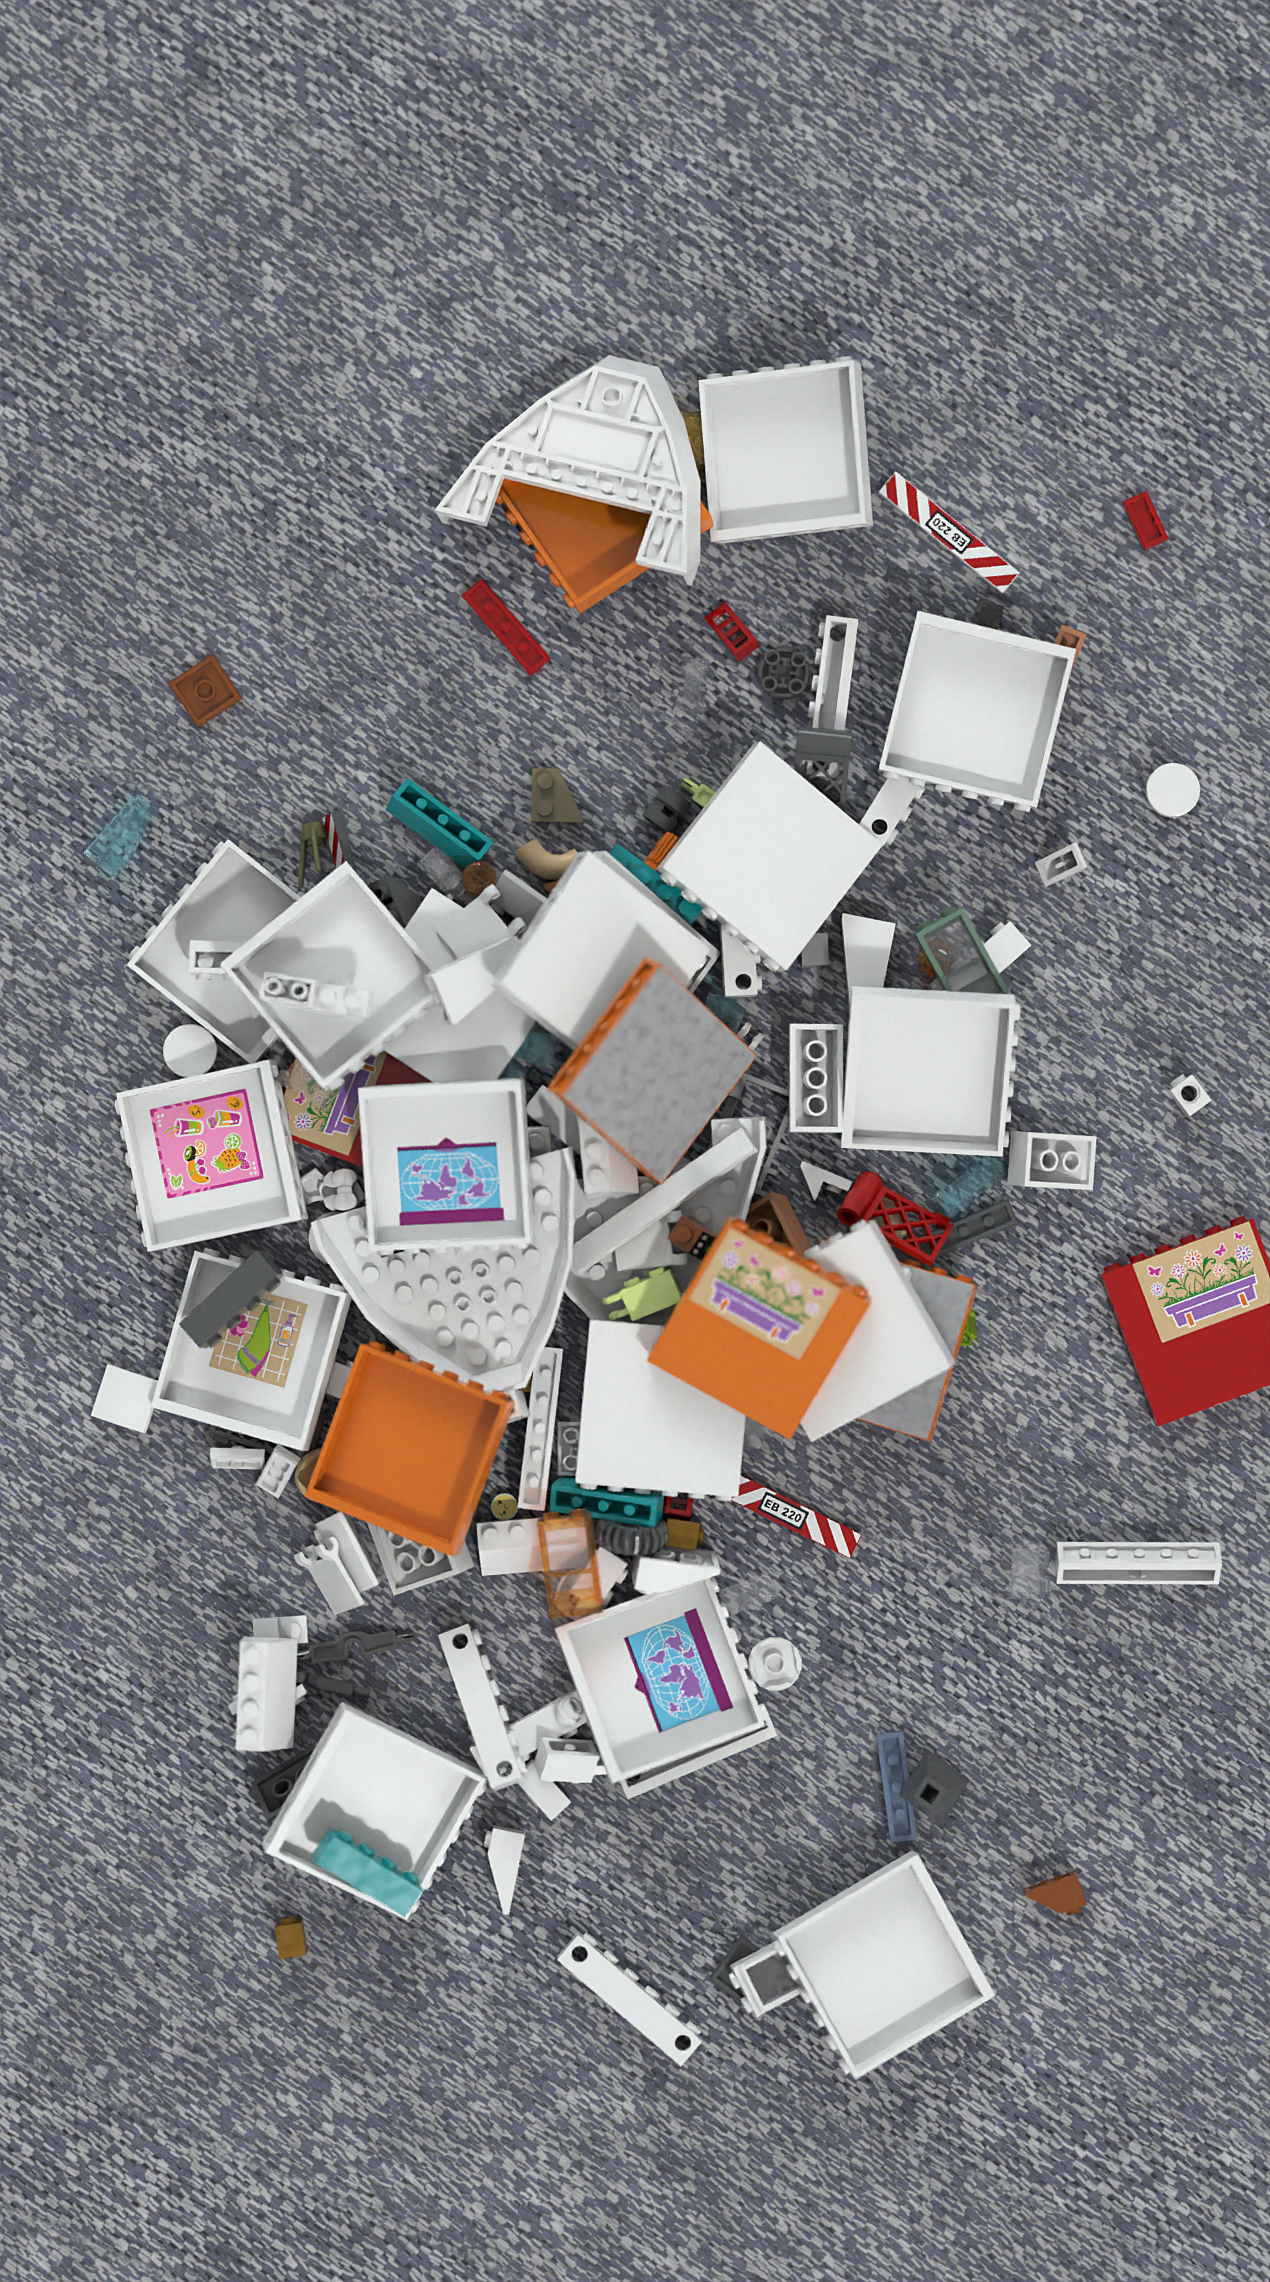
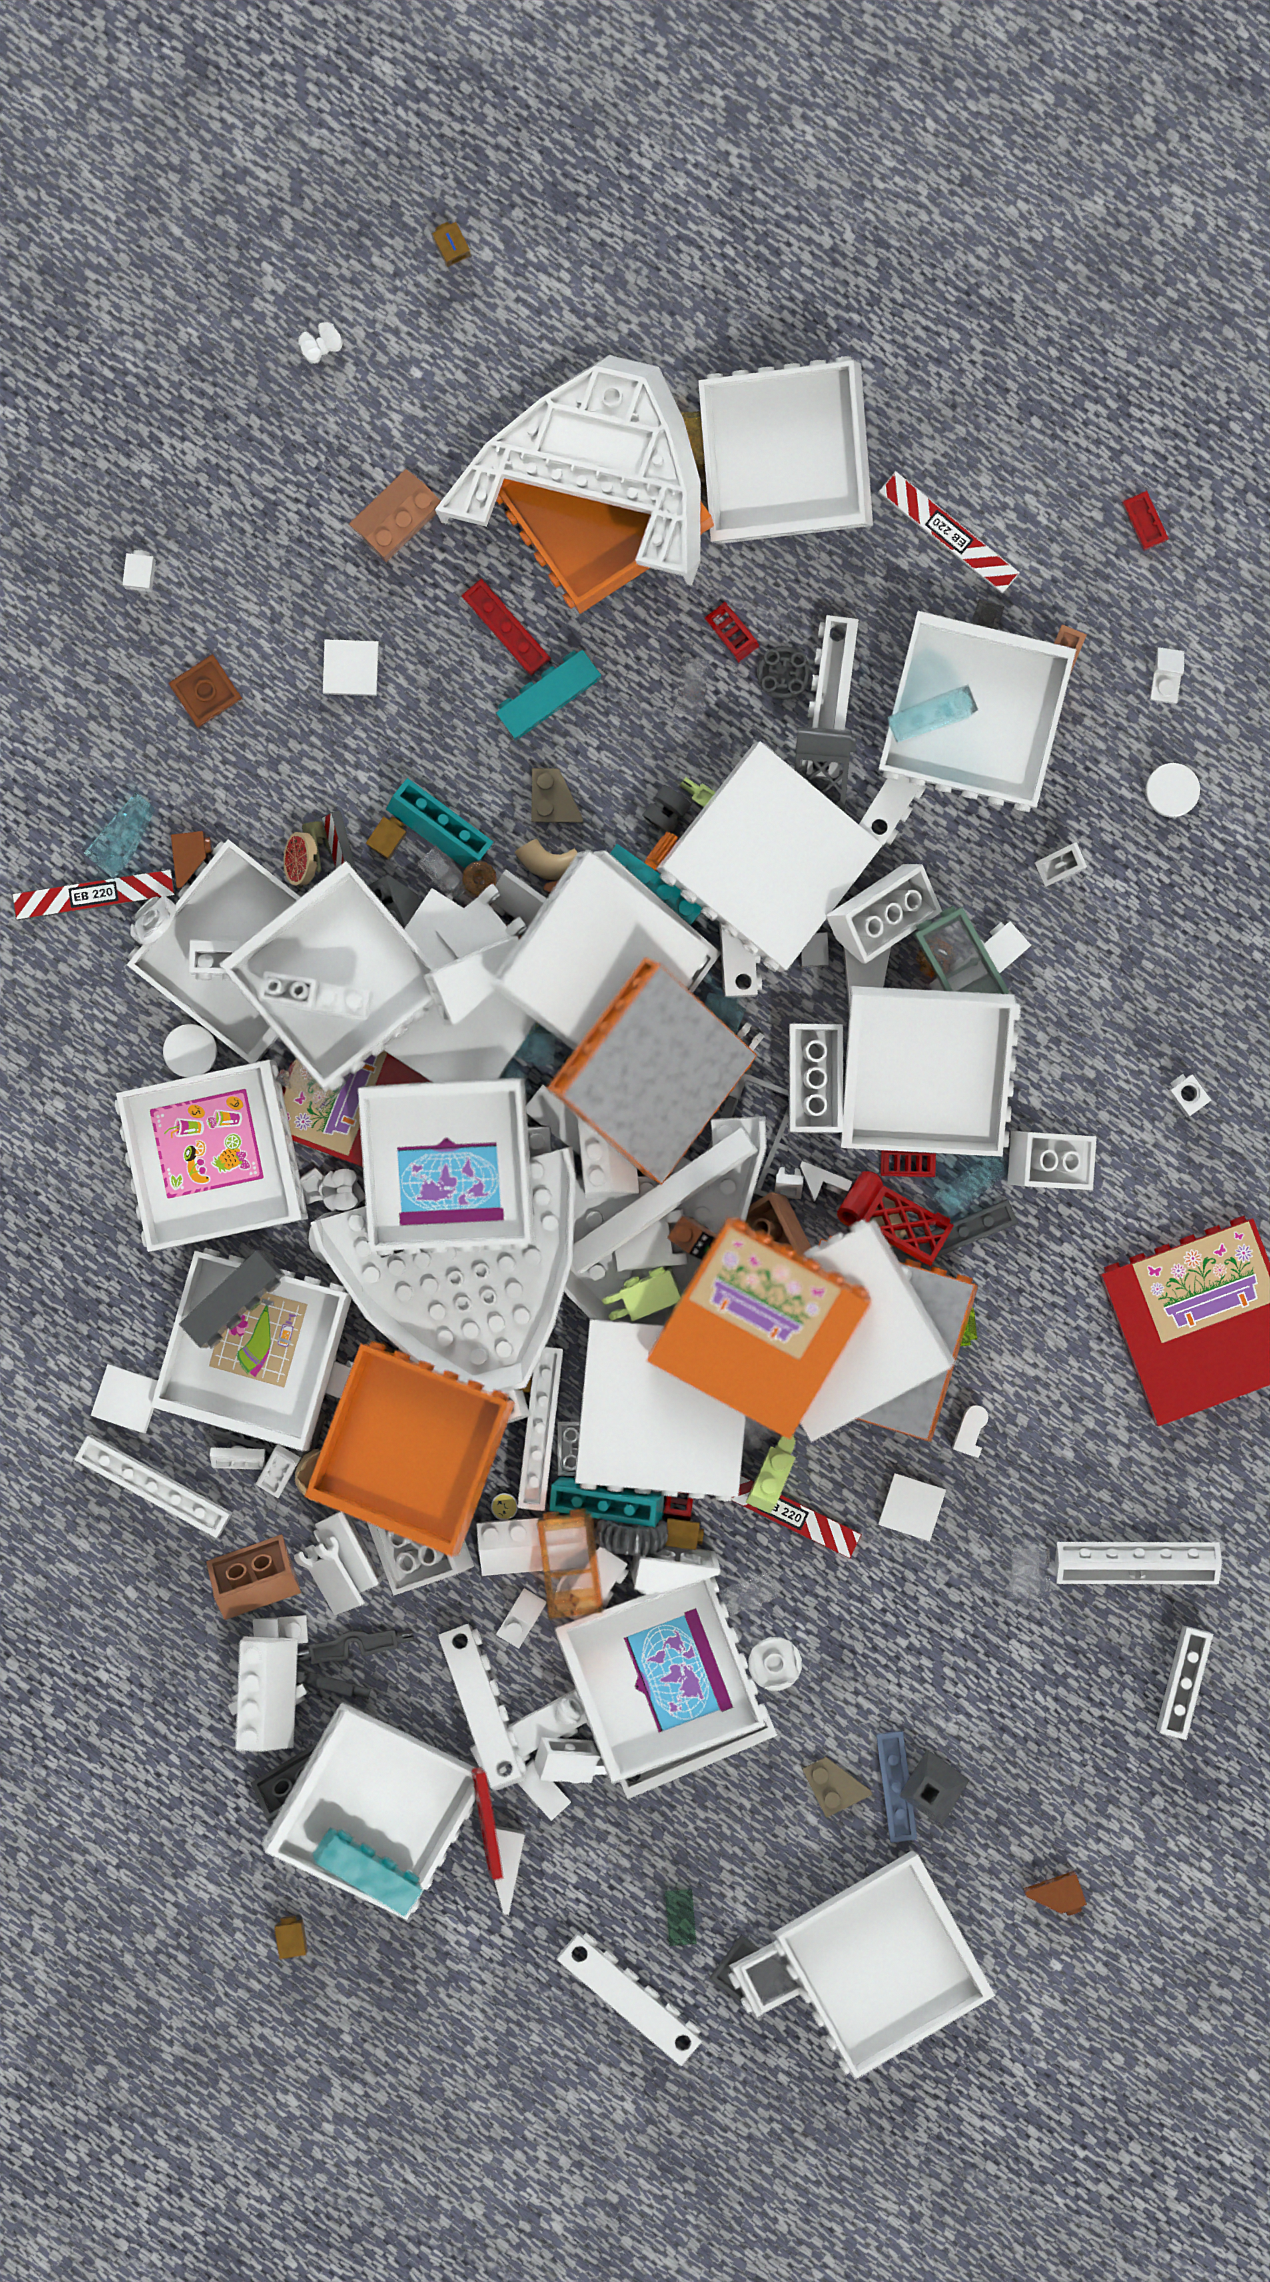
(93, 894): none -> tile
(139, 571): none -> white brick
(153, 920): none -> white tile
(153, 1486): none -> white piece
(189, 853): none -> dark orange slope
(253, 1577): none -> nougat slope
(299, 859): none -> tile
(314, 349): none -> white piece
(350, 667): none -> white tile
(387, 837): none -> pearl gold brick
(396, 515): none -> nougat slope
(451, 243): none -> pearl gold brick
(487, 1823): none -> red tile
(521, 1618): none -> white slope
(548, 695): none -> teal brick
(680, 1917): none -> clear green tile
(772, 1475): none -> yellowish green hinge
(789, 1184): none -> white tile
(834, 1786): none -> dark tan wing
(885, 912): none -> white slope
(912, 1507): none -> white tile
(931, 1164): none -> red slope
(933, 713): none -> clear light blue slope
(973, 1420): none -> white leg
(1167, 675): none -> white slope
(1184, 1682): none -> white brick

